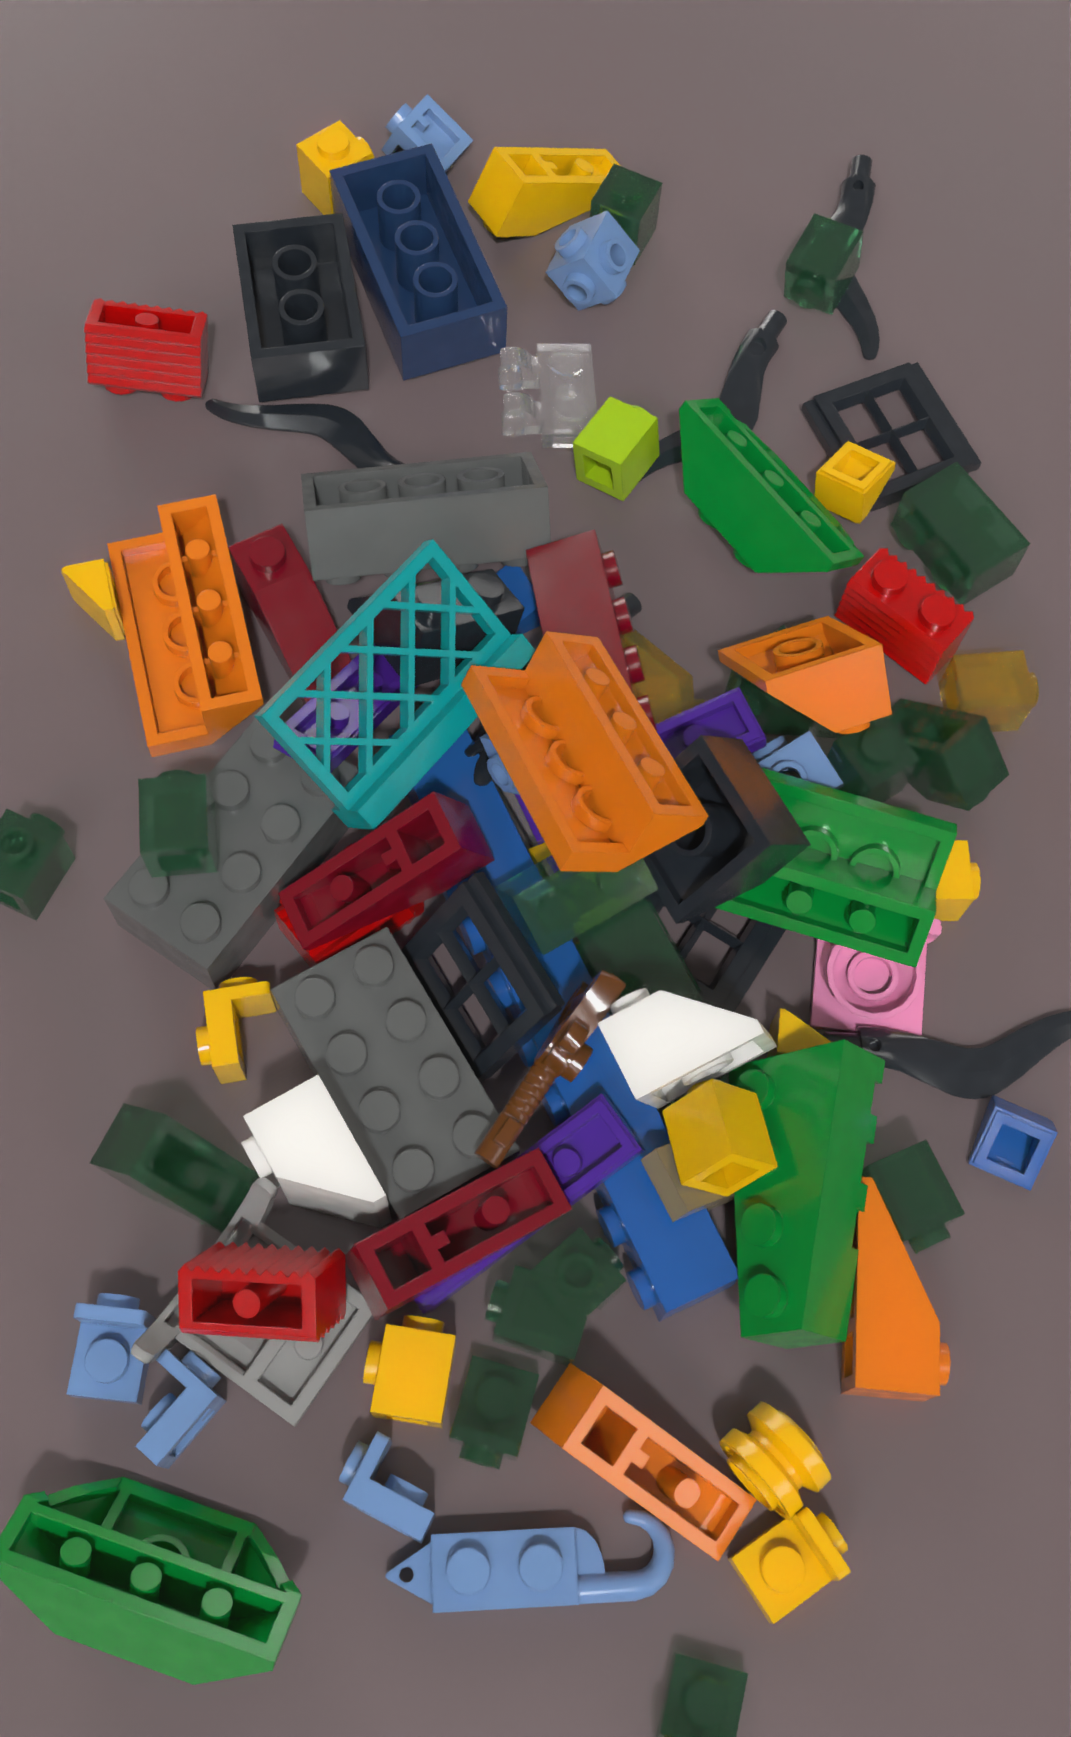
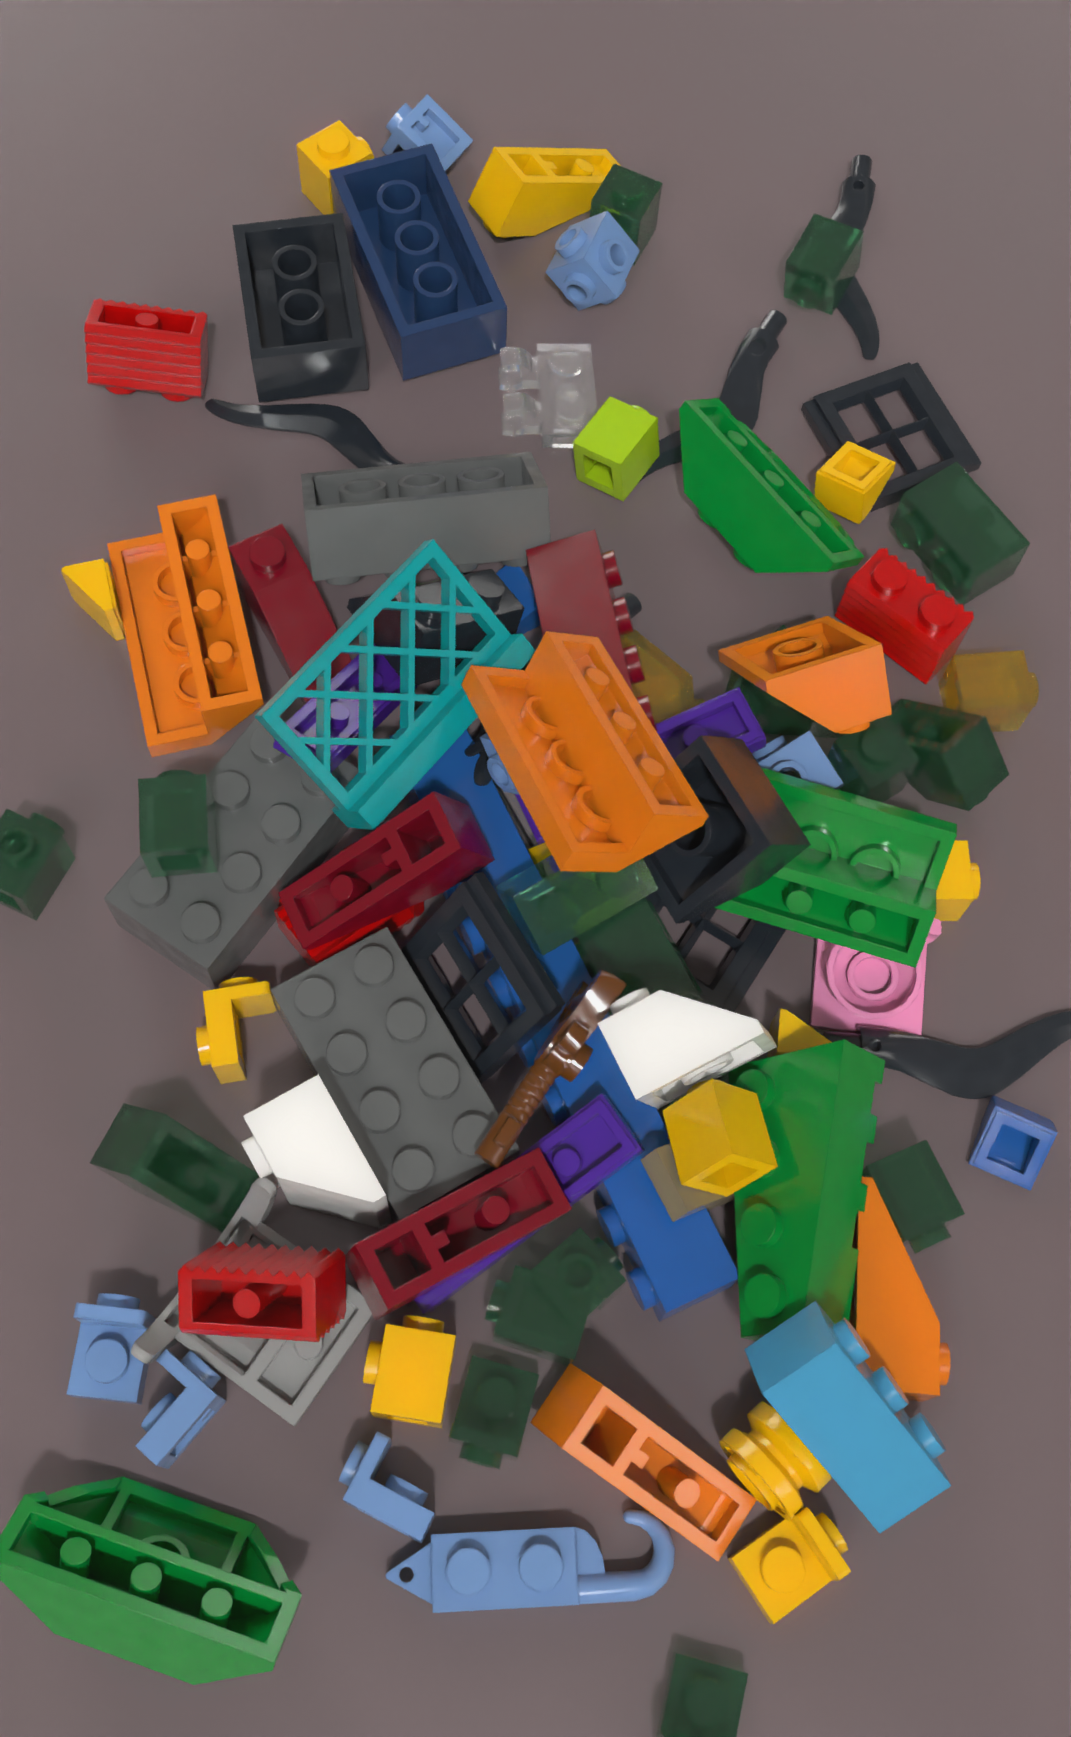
(849, 1415): none -> dark azure brick

